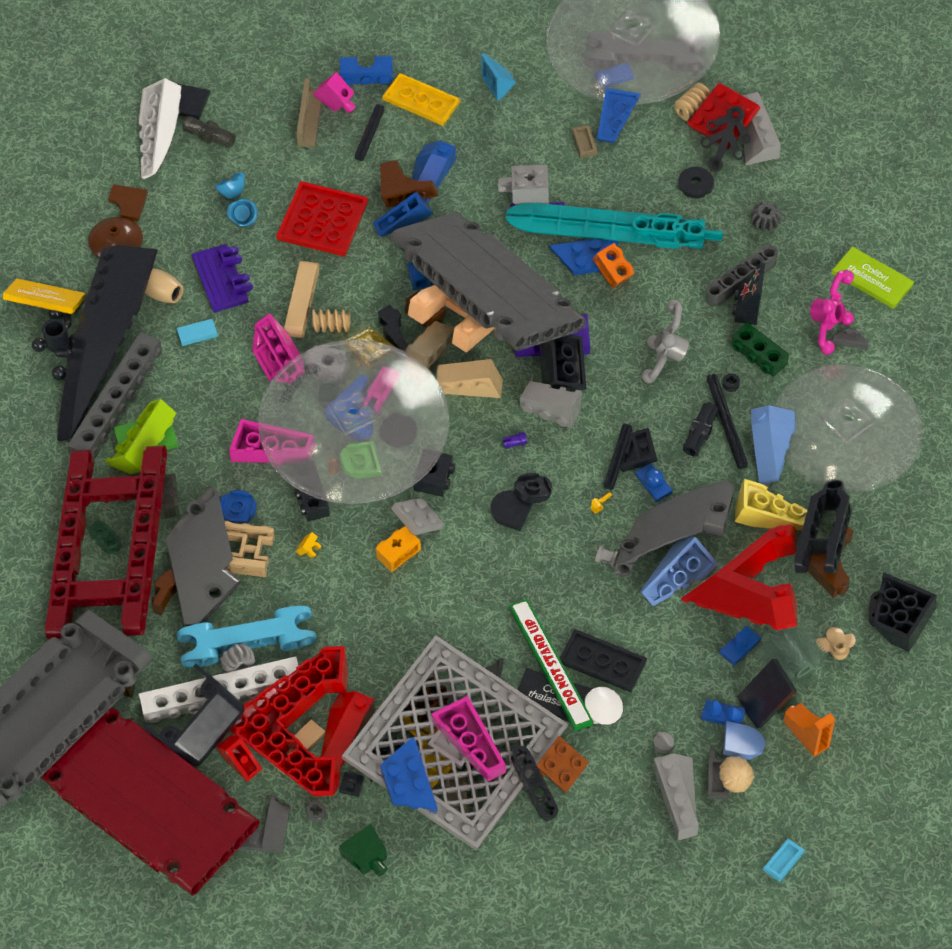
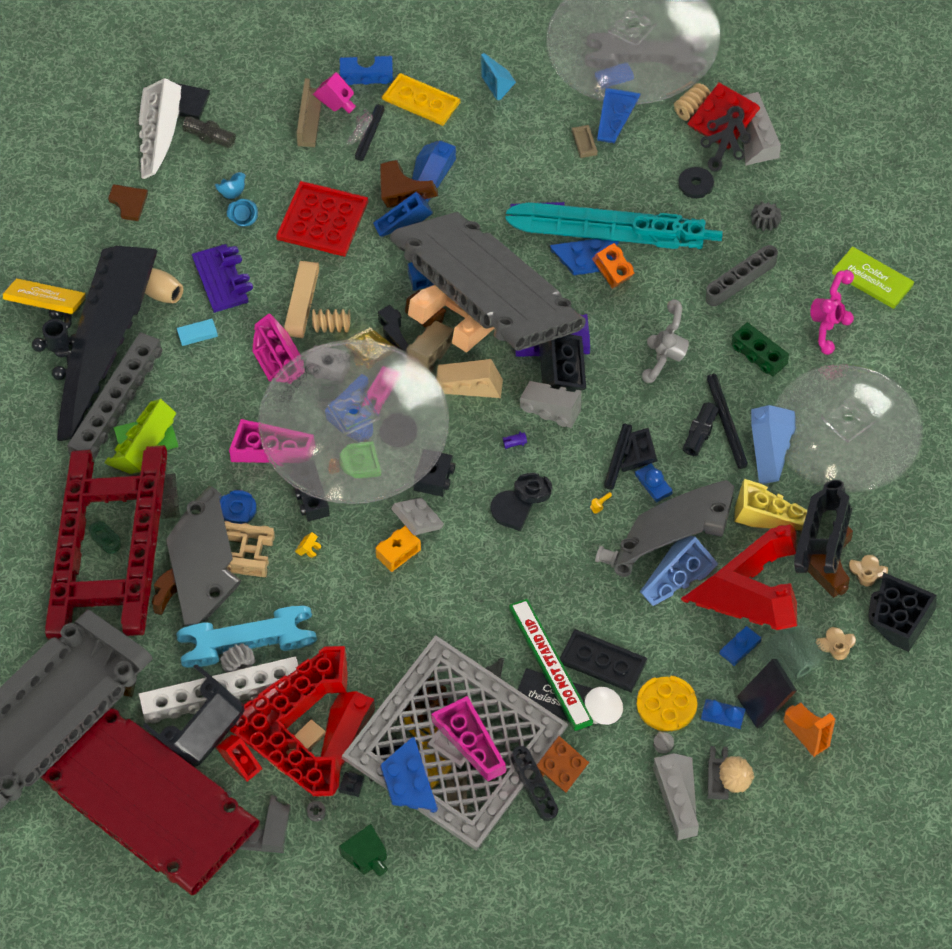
(114, 232): reddish brown dish -> none
(362, 125): none -> clear piece
(527, 184): light grey hinge -> none
(667, 703): none -> yellow tile
(731, 377): black bush -> none
(742, 741): medium blue tile -> none
(749, 297): black slope -> none
(783, 860): medium azure tile -> none
(850, 338): dark grey tile -> none
(867, 570): none -> tan plate

